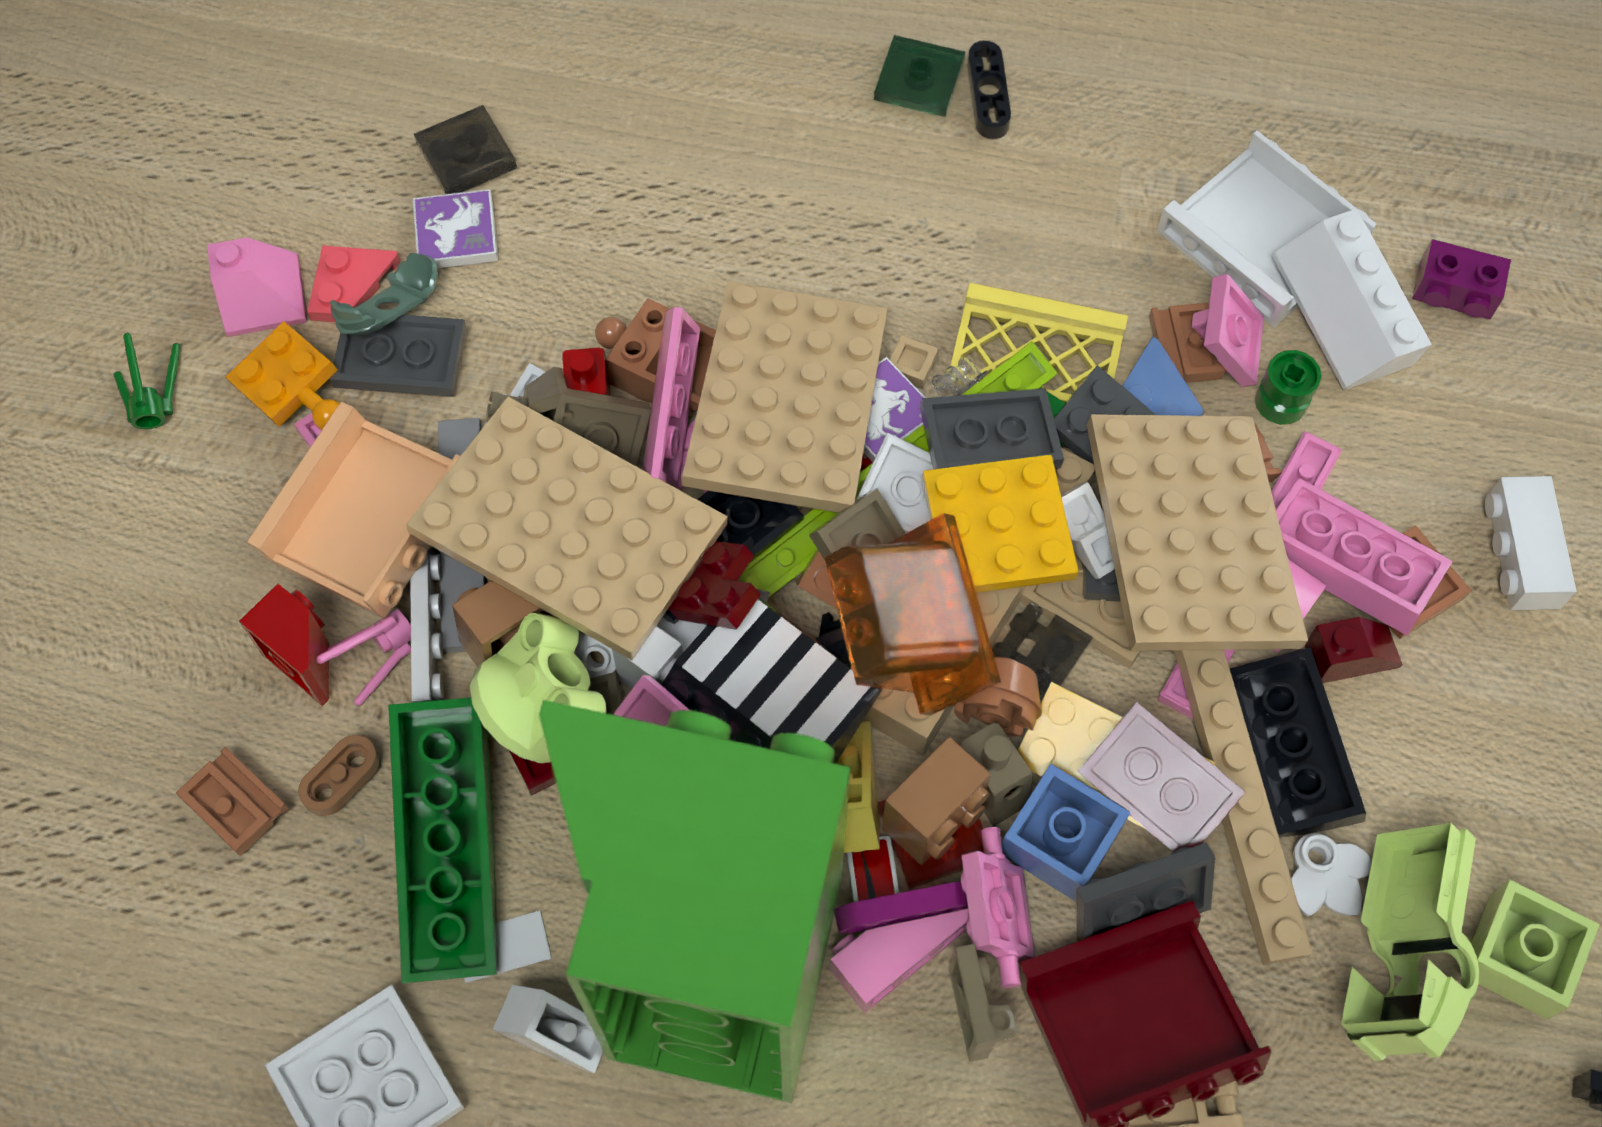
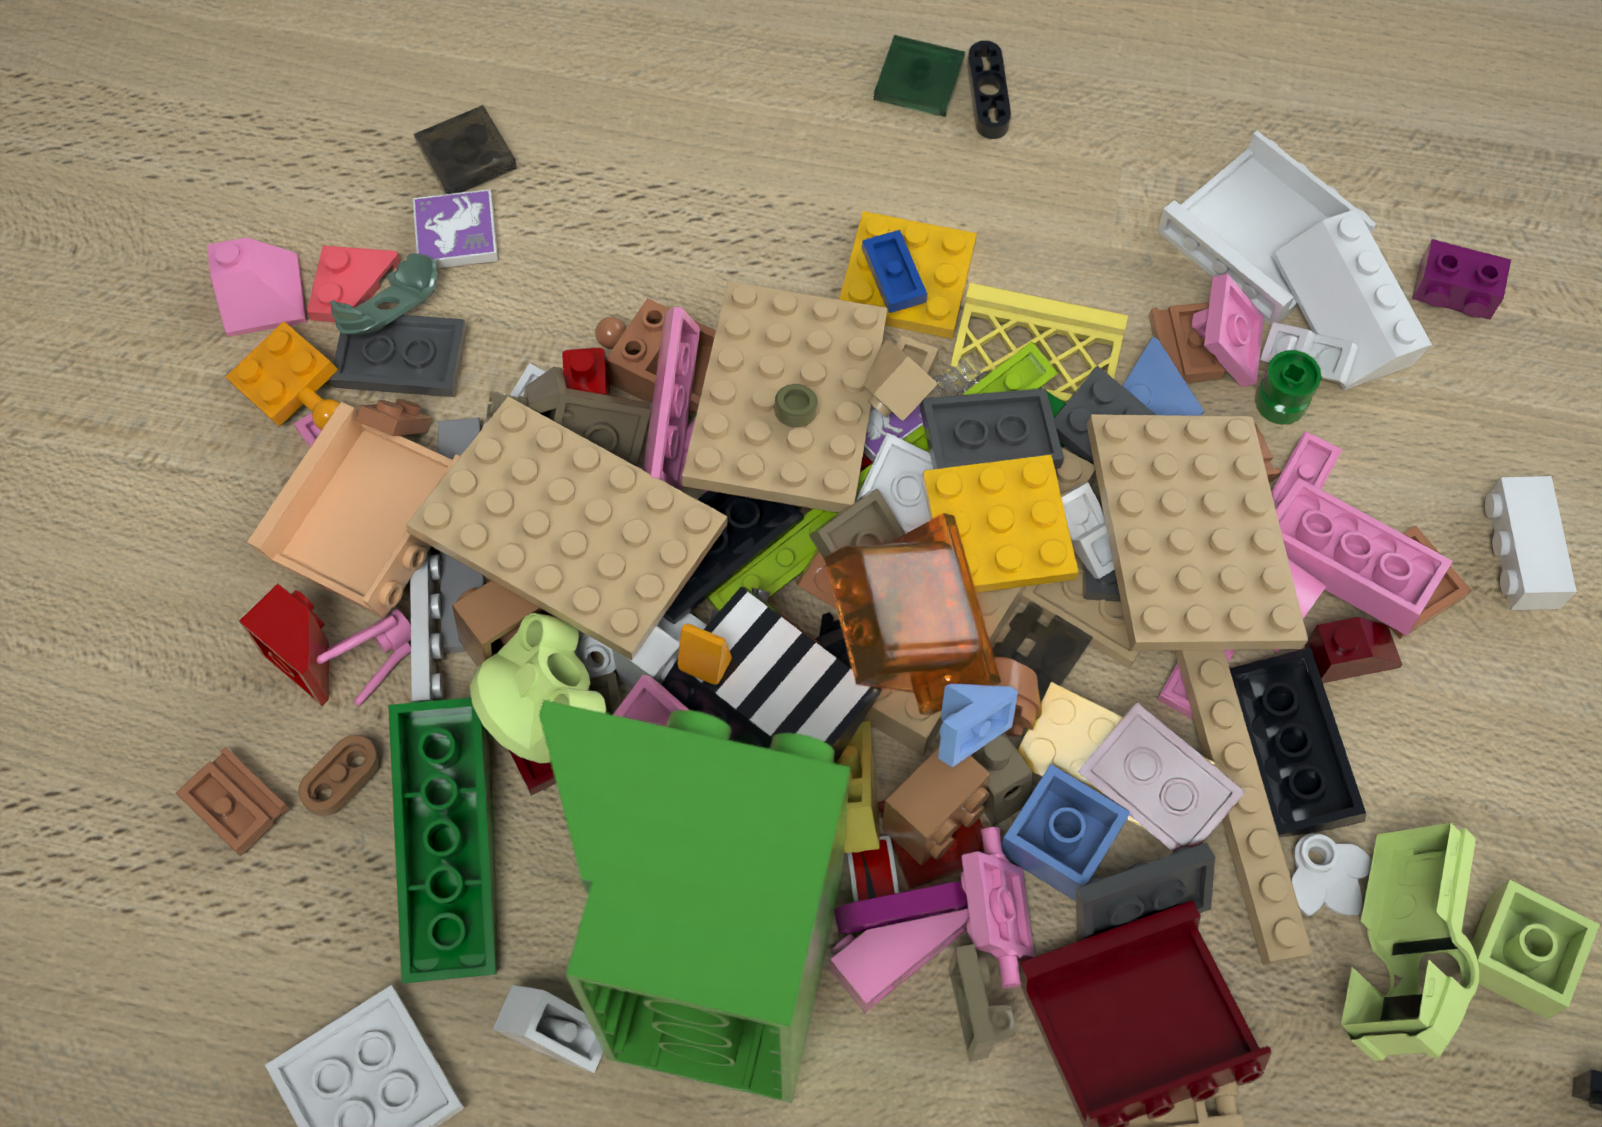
(145, 406): green plant -> none
(394, 418): none -> nougat plate
(520, 943): white sticker -> none
(703, 654): none -> light orange slope
(713, 592): dark red plate -> none
(795, 405): none -> olive tile
(894, 271): none -> blue plate
(897, 382): none -> tan slope
(941, 260): none -> yellow plate
(973, 718): none -> light blue slope
(1331, 354): none -> white slope

